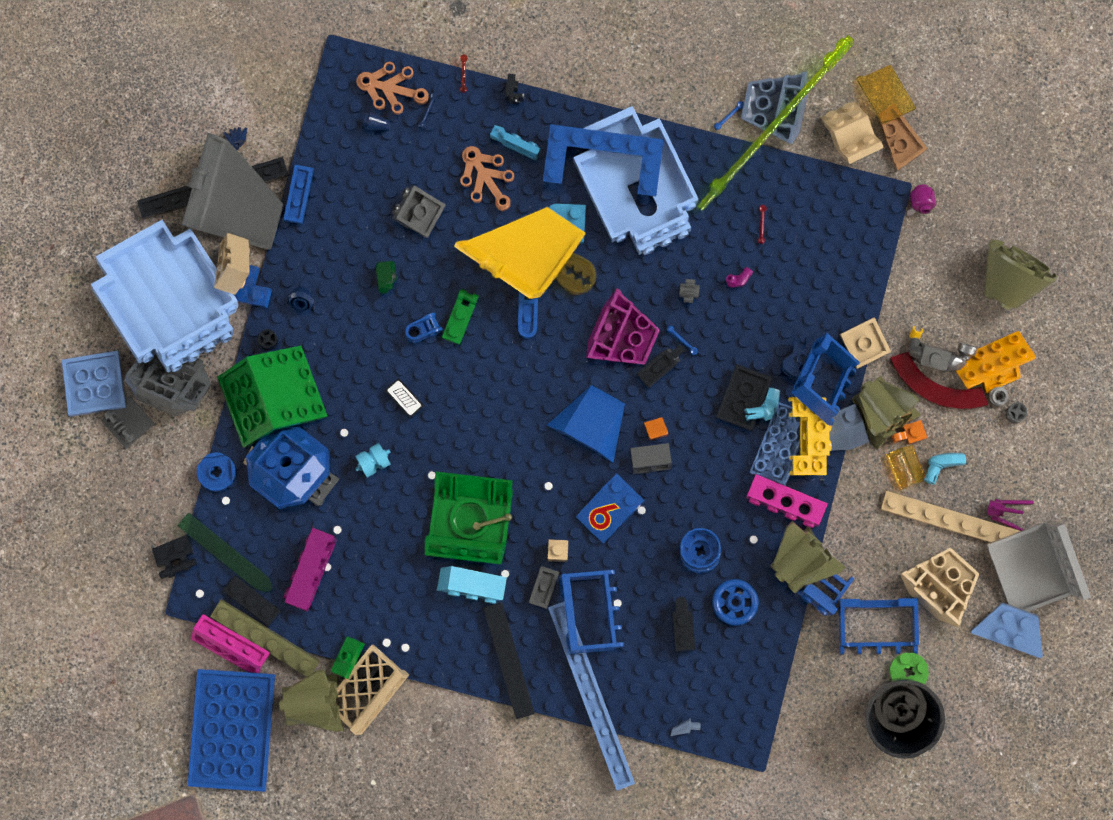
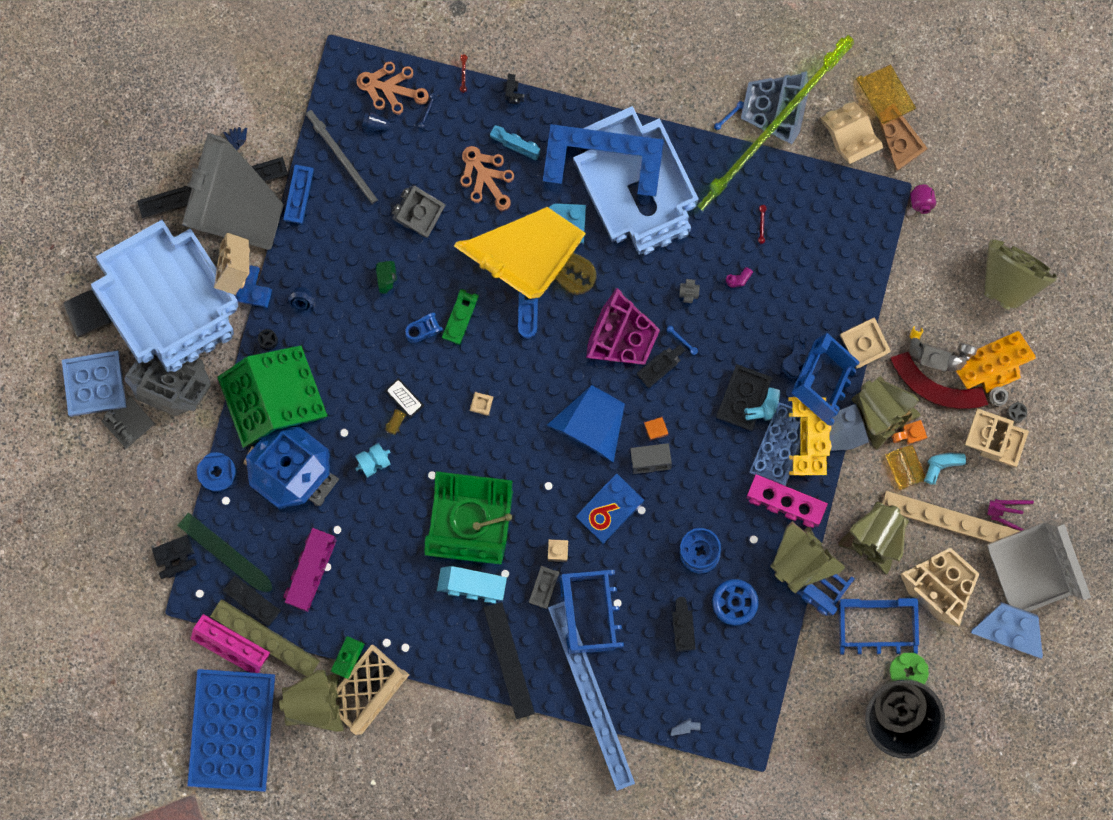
(86, 313): none -> black slope
(320, 127): none -> dark grey bar
(395, 422): none -> clear yellow pin
(481, 403): none -> tan tile
(878, 536): none -> olive brick
(996, 438): none -> tan bracket

